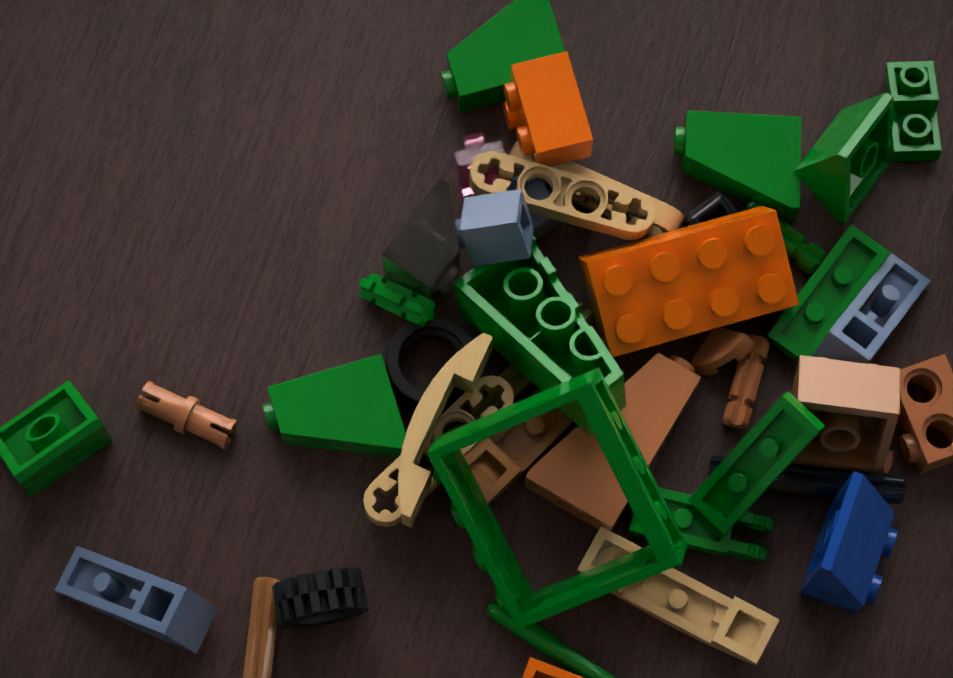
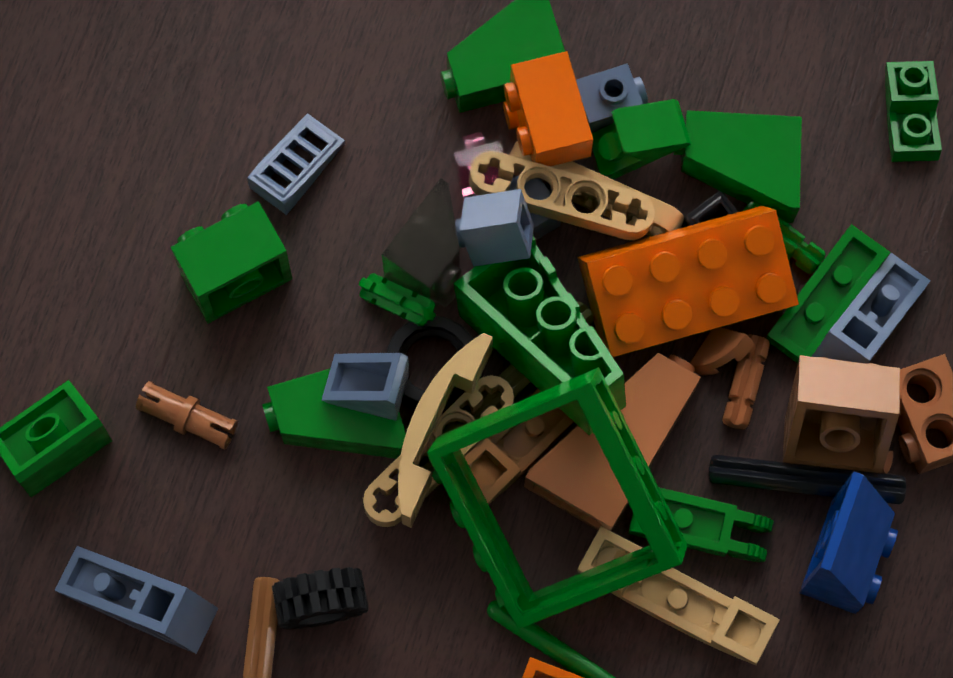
(232, 260): none -> green brick
(286, 198): none -> sand blue slope
(368, 382): none -> sand blue slope
(608, 91): none -> sand blue brick
(639, 137): none -> green slope
(756, 462): green plate -> none
(850, 156): green slope -> none

